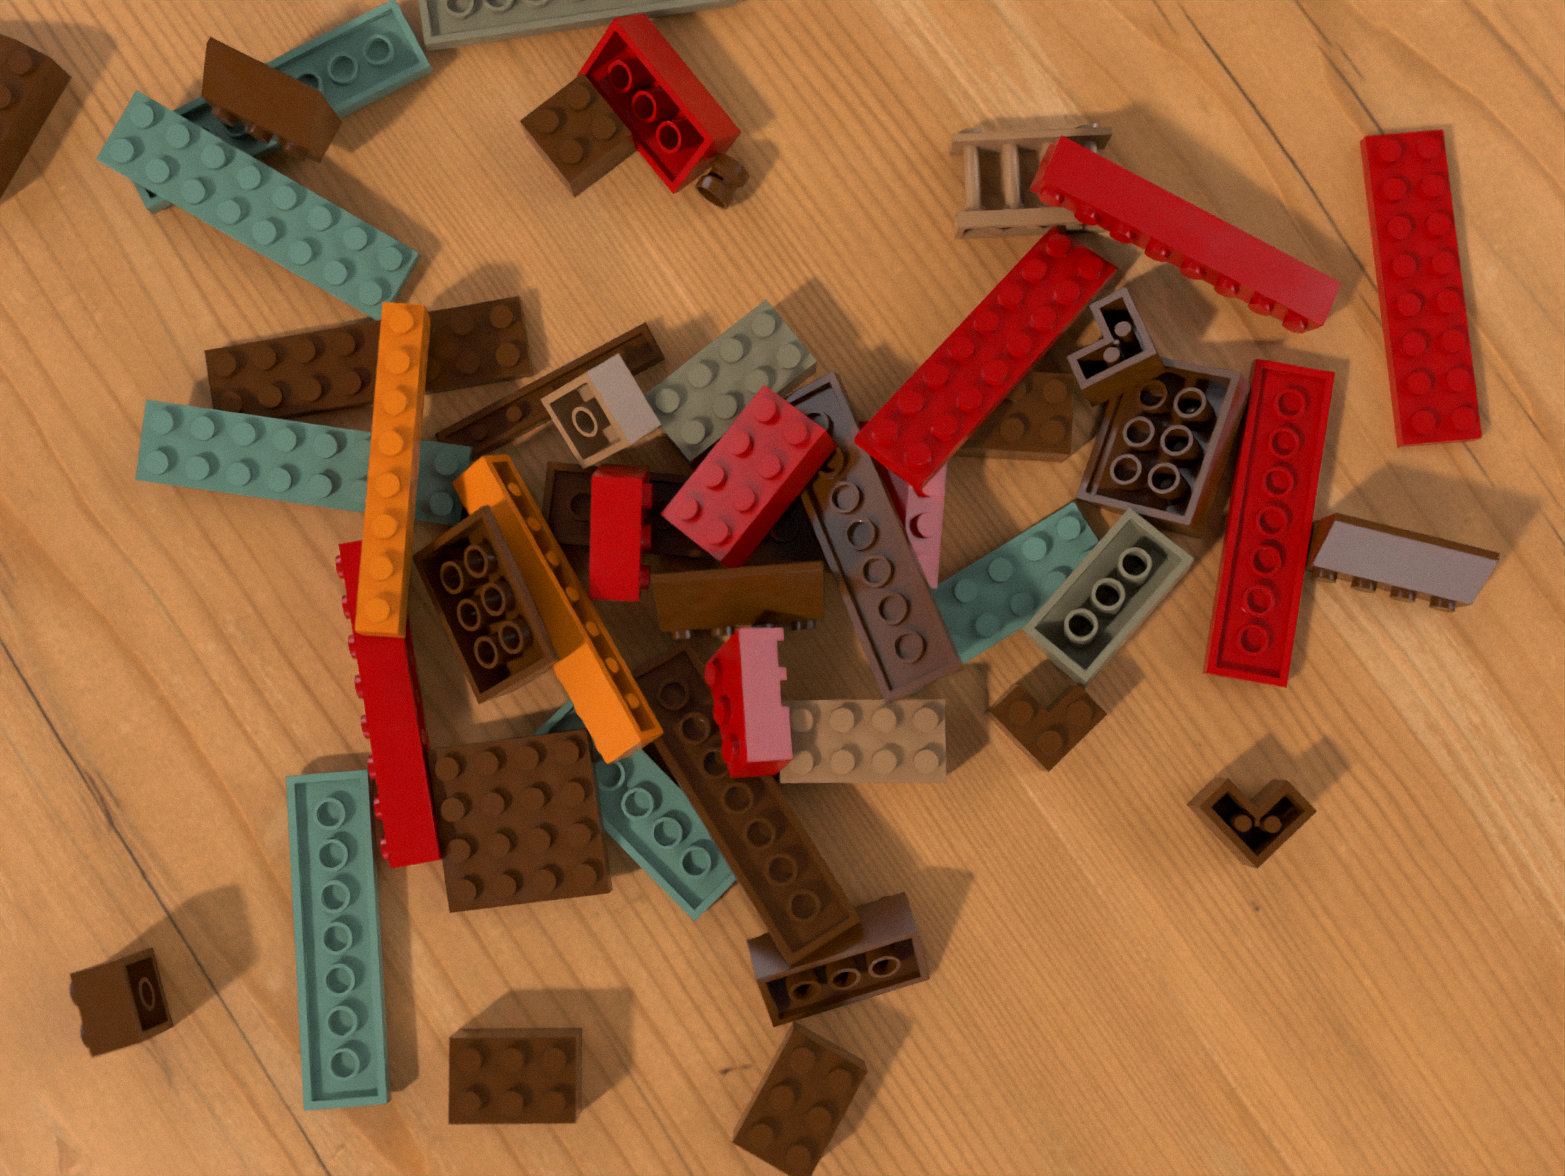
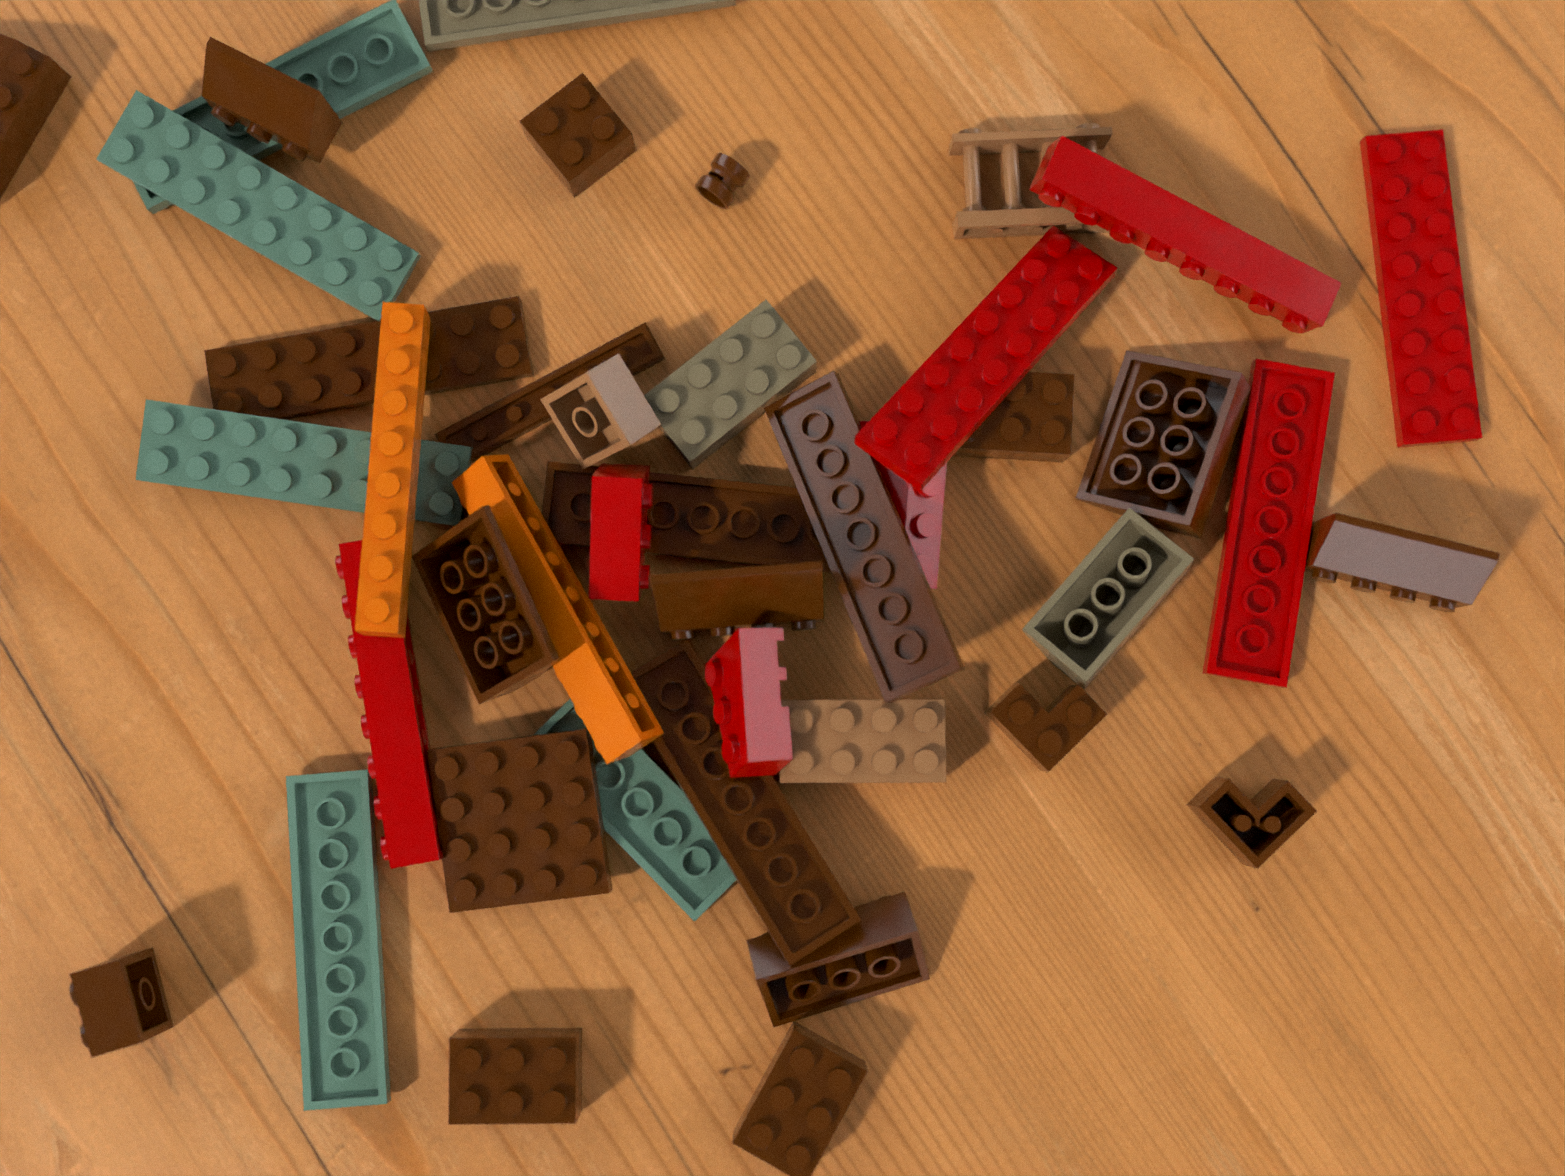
(659, 100): red slope -> none
(750, 478): red brick -> none
(1012, 581): sand green plate -> none
(1122, 357): reddish brown brick -> none

